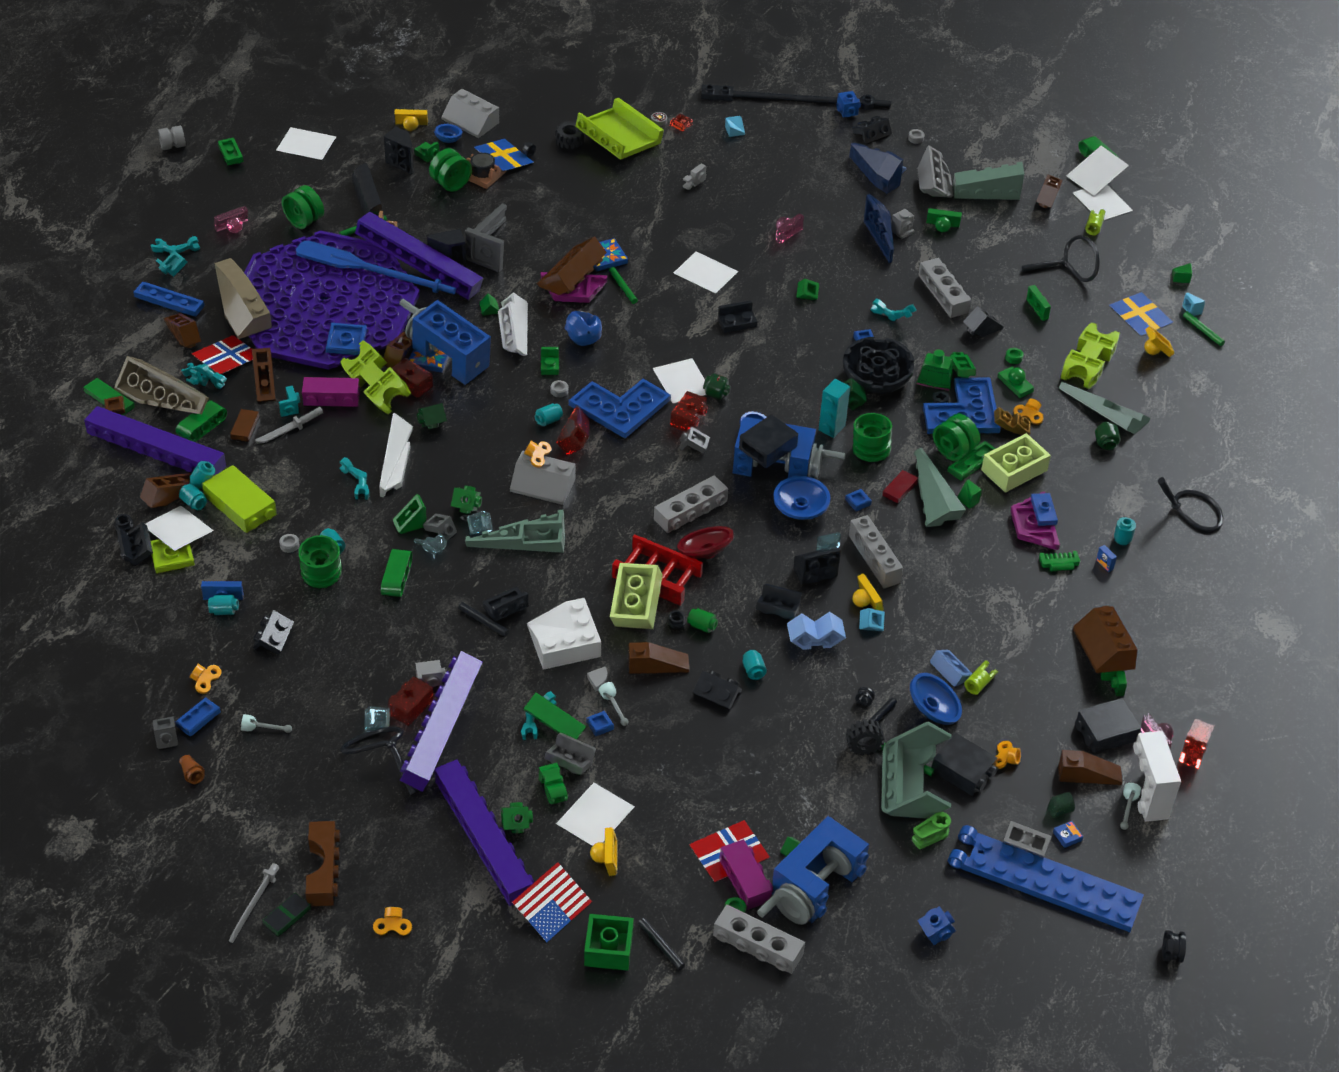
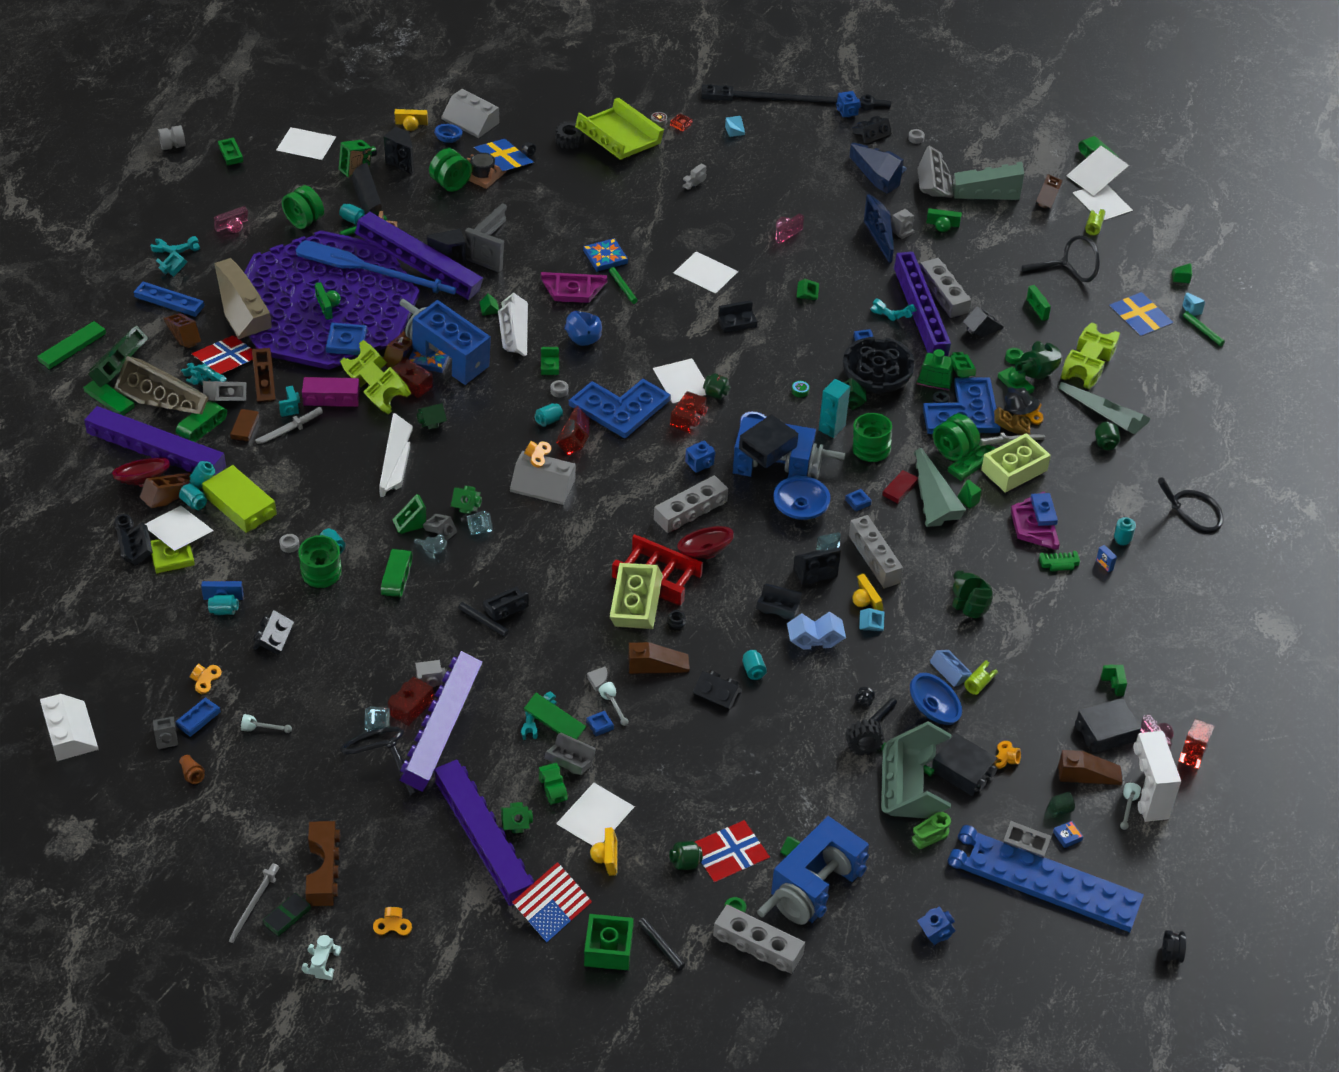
(68, 726): none -> white slope
(71, 345): none -> green tile
(113, 360): none -> dark green arch
(115, 404): reddish brown tile -> none
(137, 471): none -> dark red dish
(224, 390): none -> light grey slope
(319, 960): none -> light aqua piece
(327, 300): none -> green tile
(351, 213): none -> teal brick
(354, 154): none -> green torso
(362, 487): teal piece -> none
(427, 151): green bracket -> none
(536, 535): sand green wedge -> none
(565, 635): white slope -> none
(573, 267): reddish brown slope -> none
(686, 855): none -> dark green head
(694, 439): dark grey bracket -> none
(700, 456): none -> blue brick
(702, 620): green brick -> none
(745, 874): magenta brick -> none
(800, 389): none -> green tile
(918, 294): none -> dark purple brick
(972, 594): none -> dark green piece
(1003, 439): none -> light grey sword
(1020, 401): none -> black piece
(1040, 361): none -> dark green piece
(1106, 640): reddish brown slope -> none
(1157, 343): yellow tile -> none

